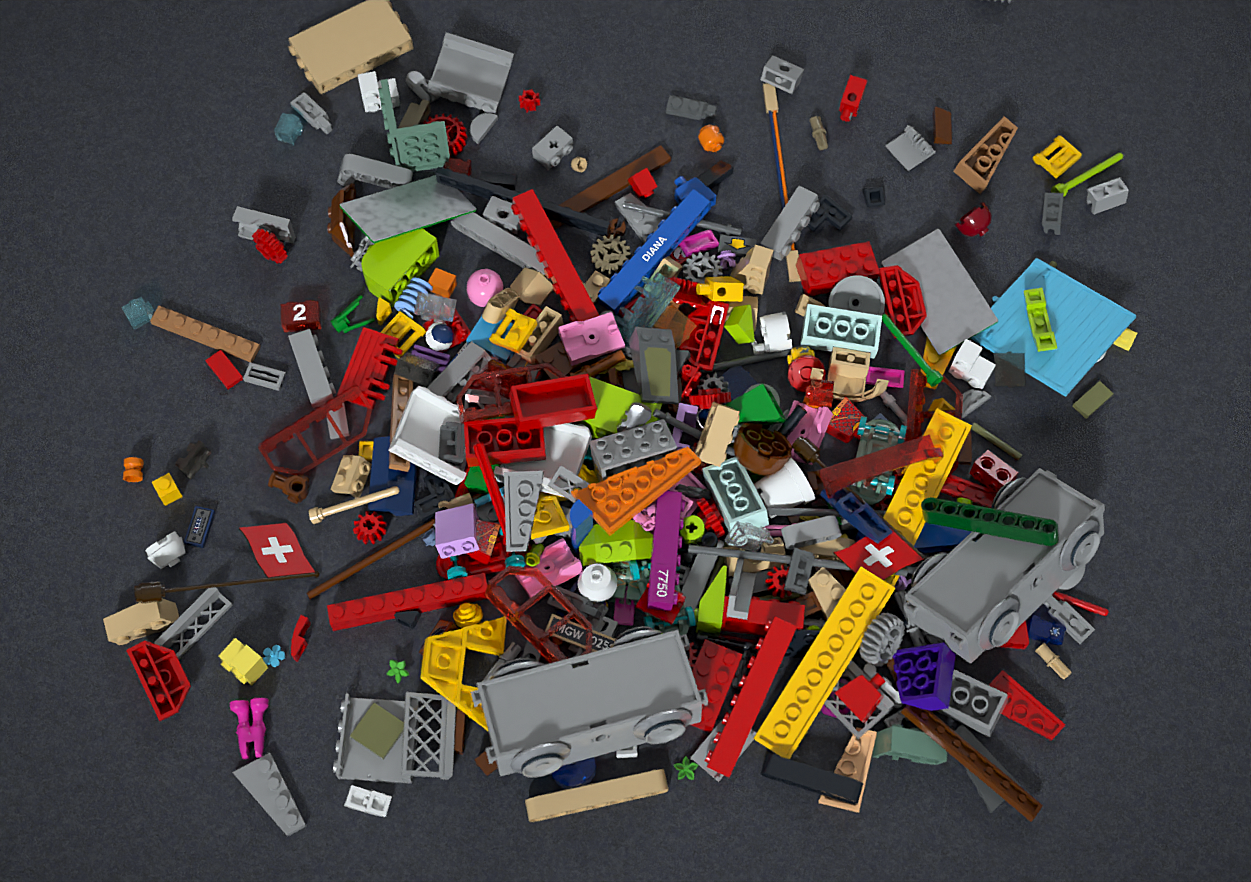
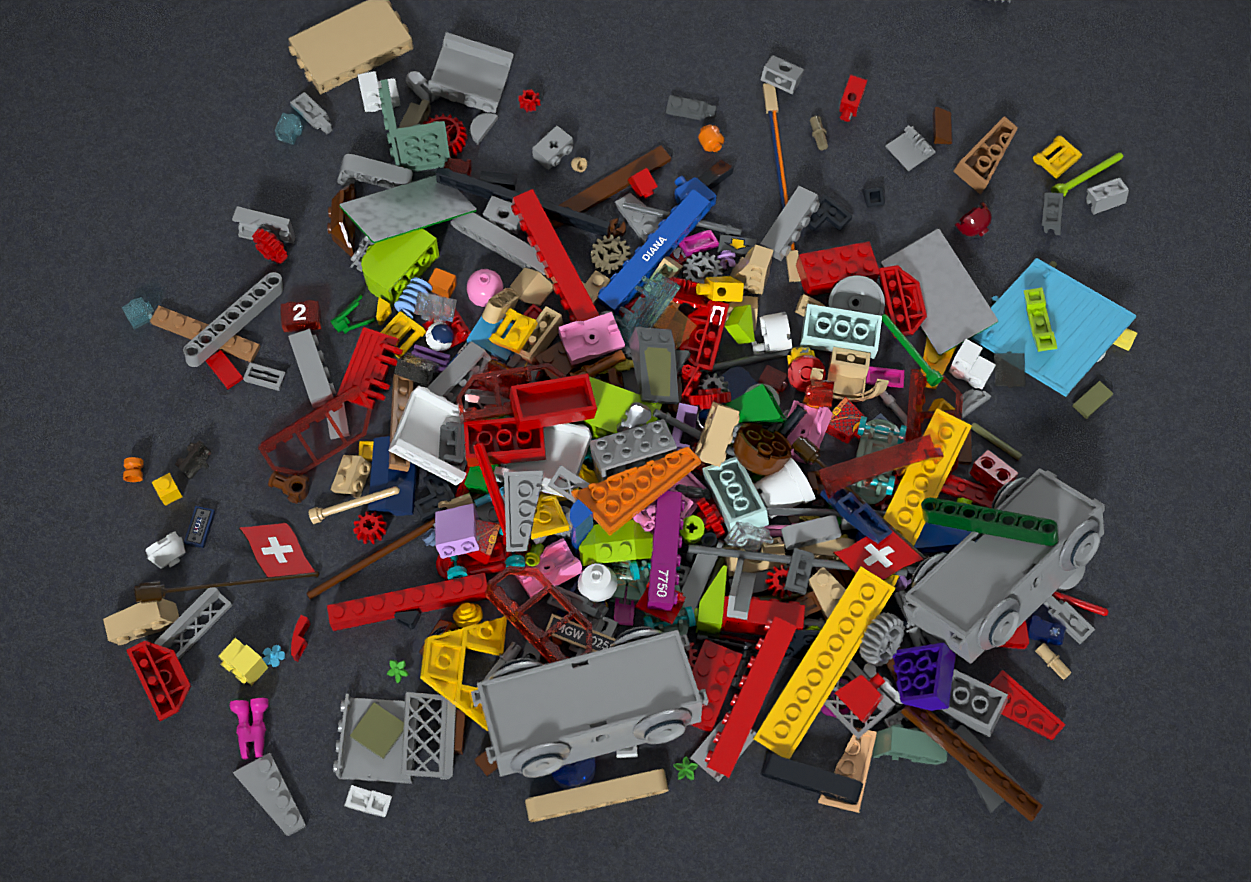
(230, 327): none -> light grey beam
(774, 378): none -> clear red brick

